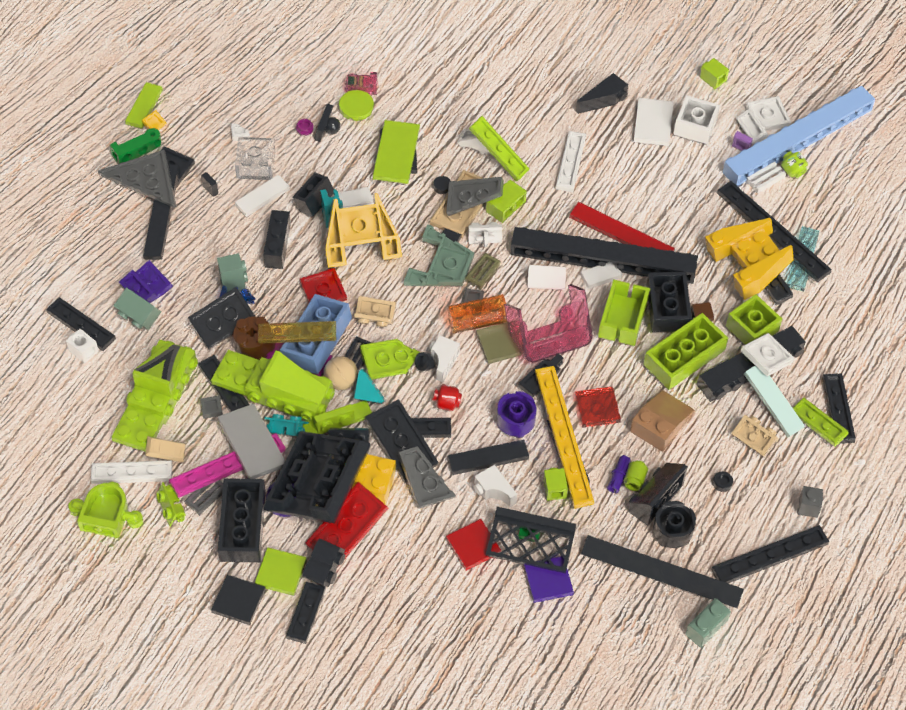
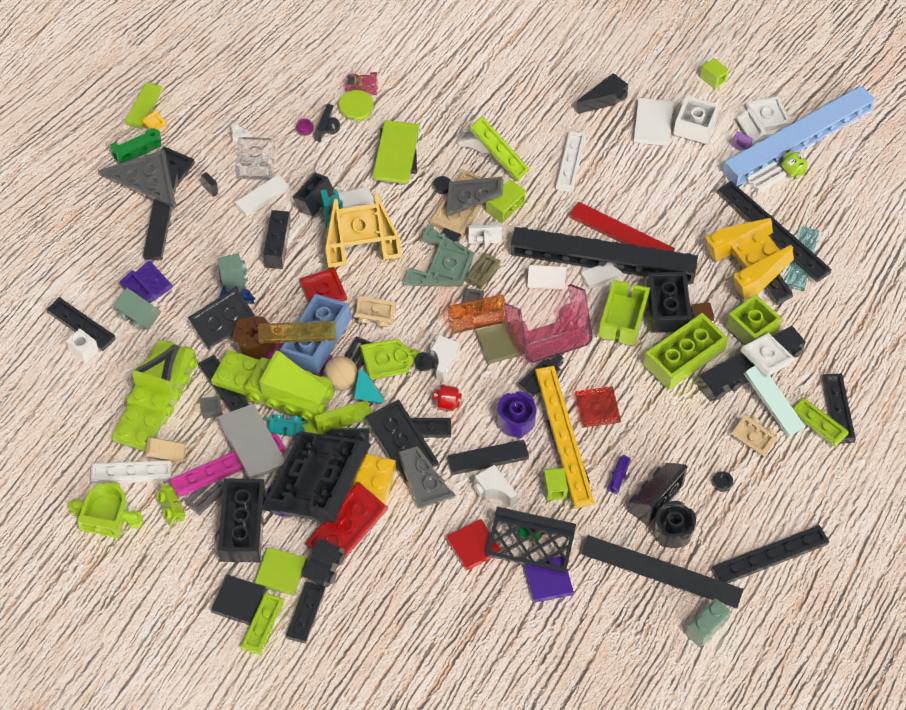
(262, 624): none -> lime tile
(635, 475): lime brick -> none
(661, 420): medium nougat slope -> none
(810, 501): dark grey brick -> none

